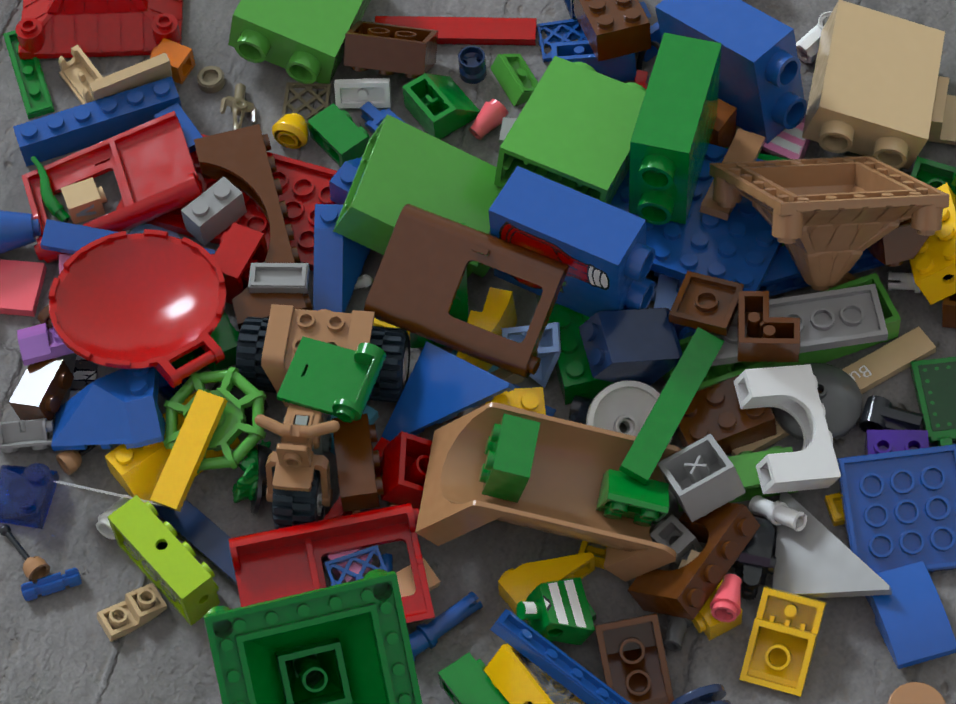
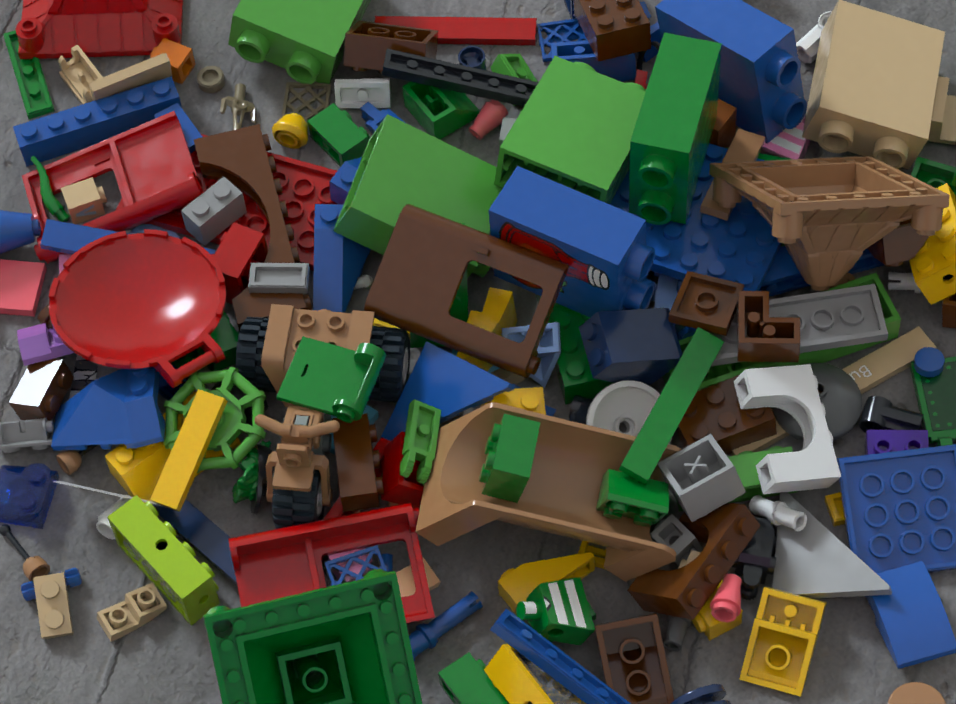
(53, 605): none -> tan plate
(420, 440): none -> bright green hinge
(457, 77): none -> black plate
(929, 362): none -> blue tile

